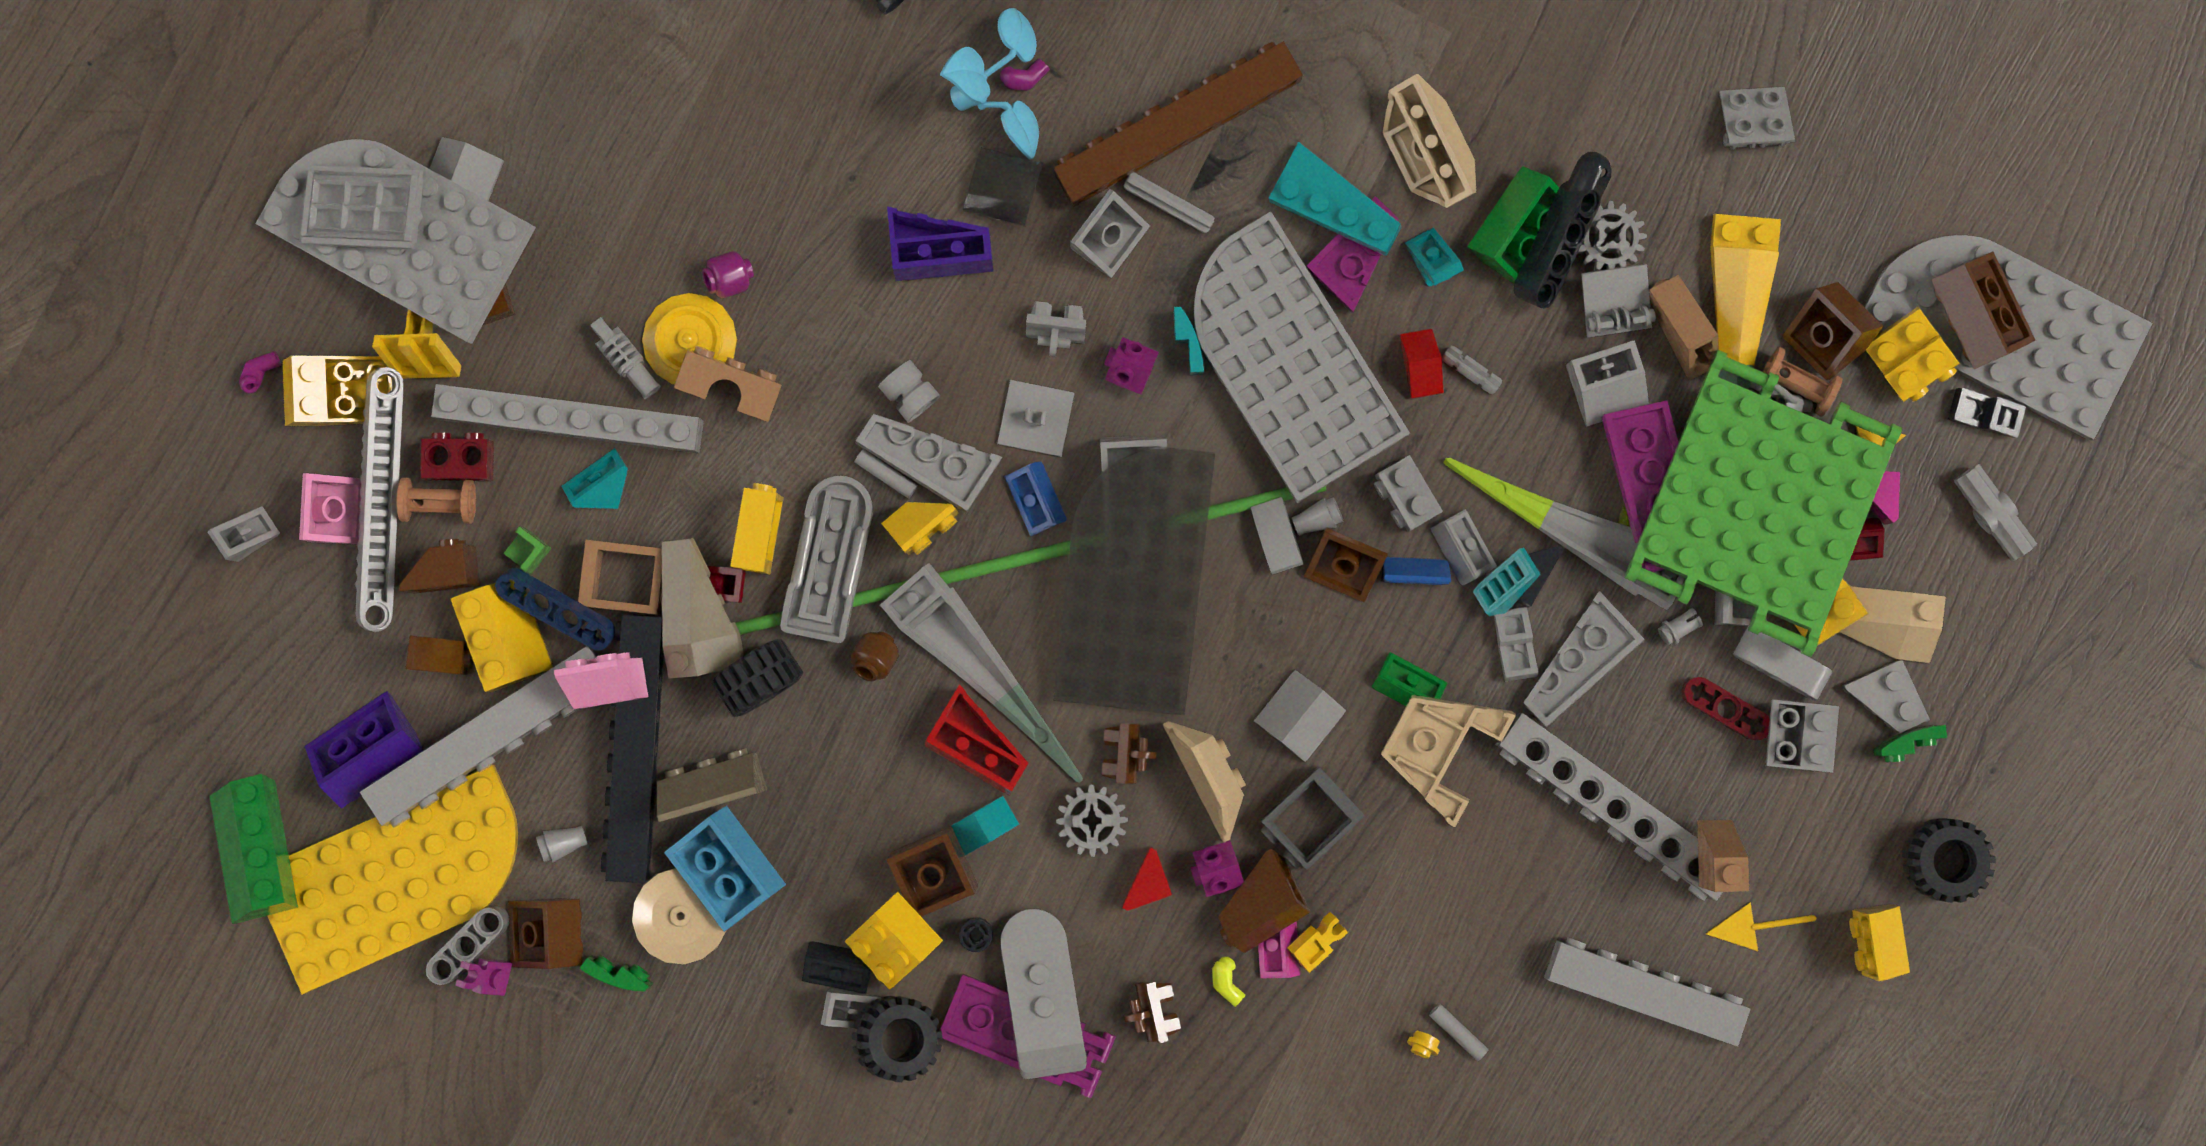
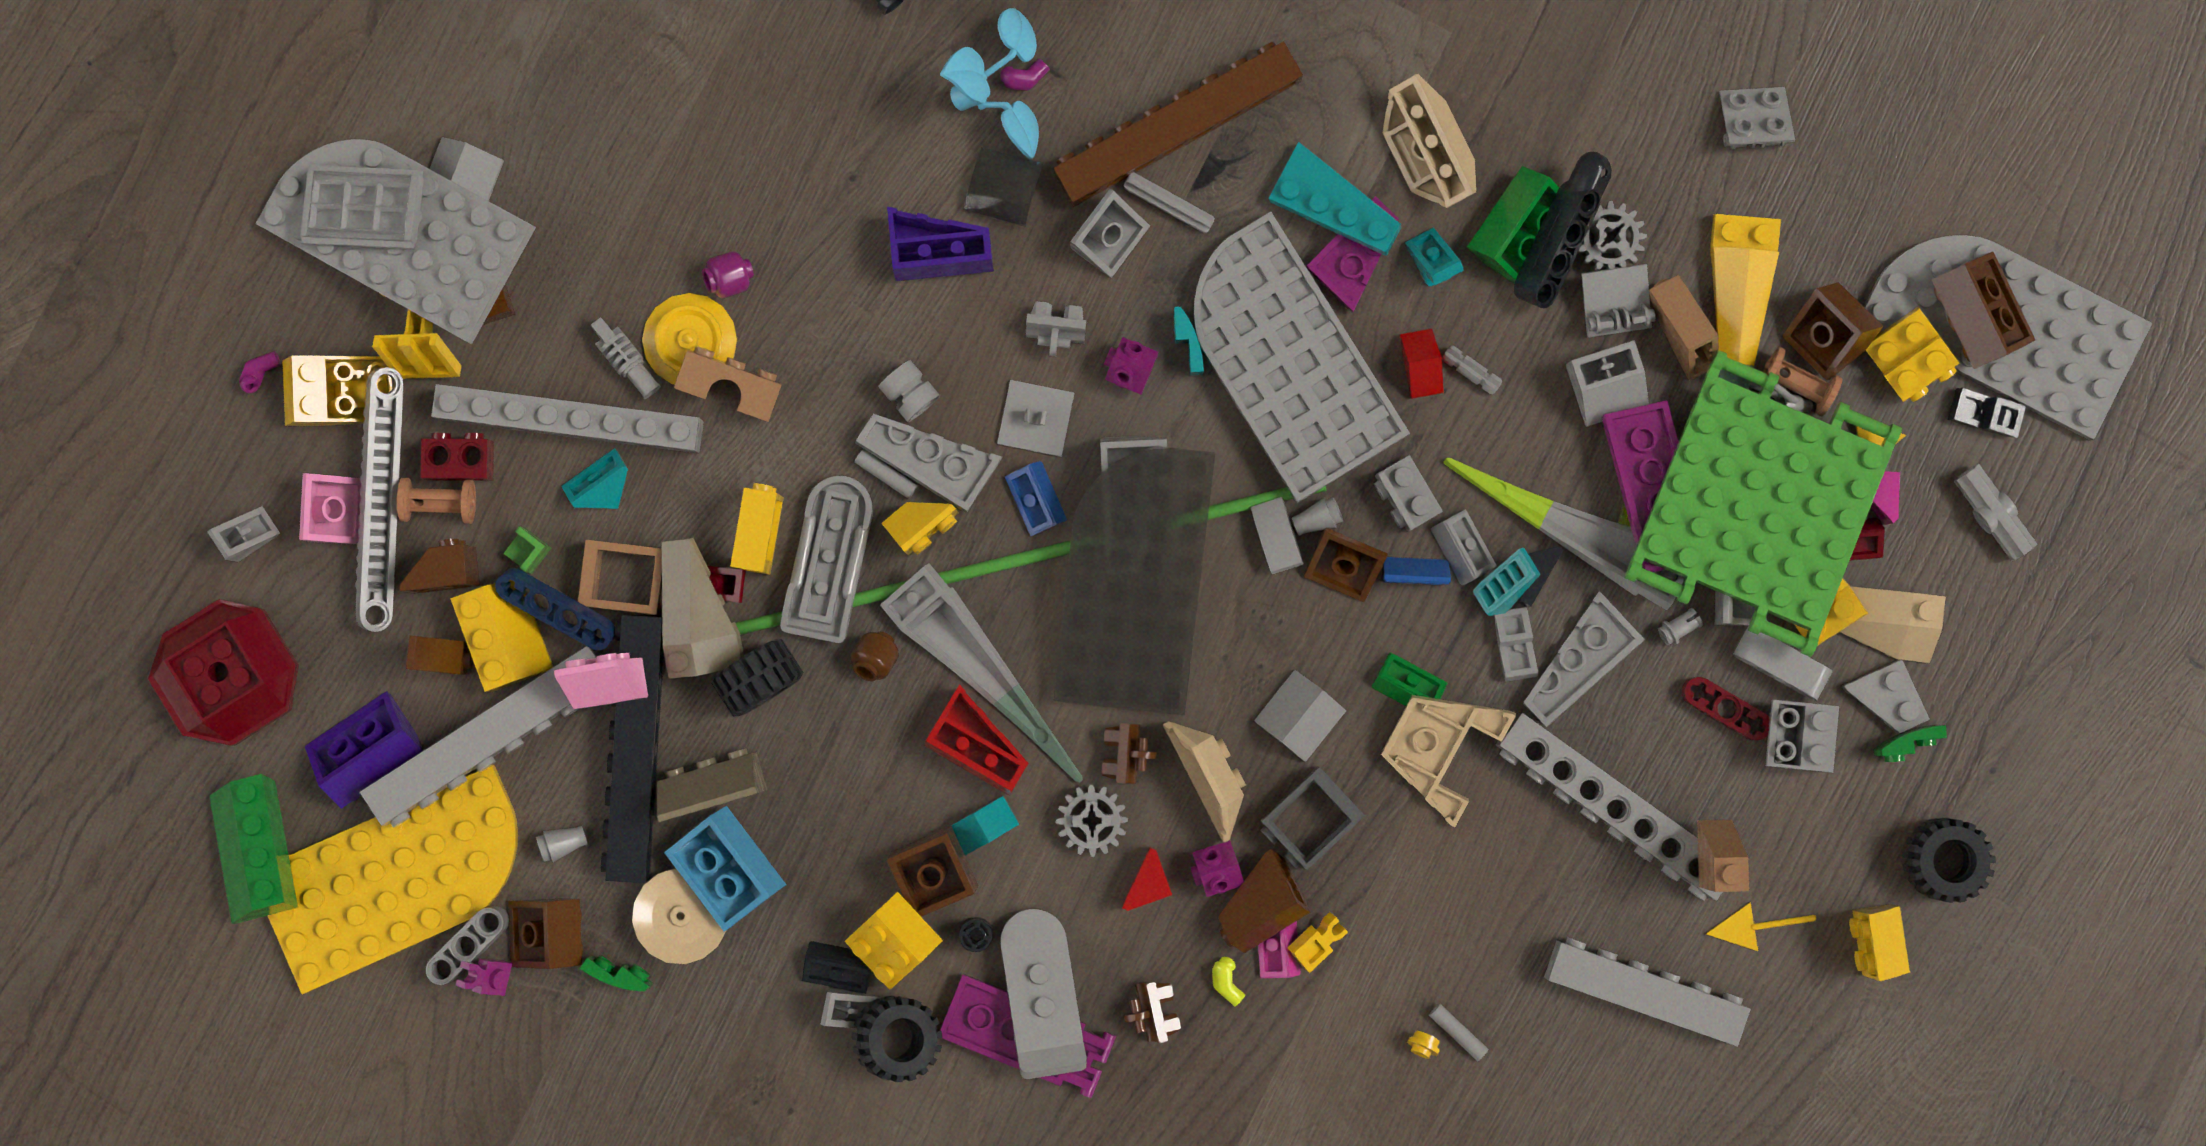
(257, 681): none -> dark red piece

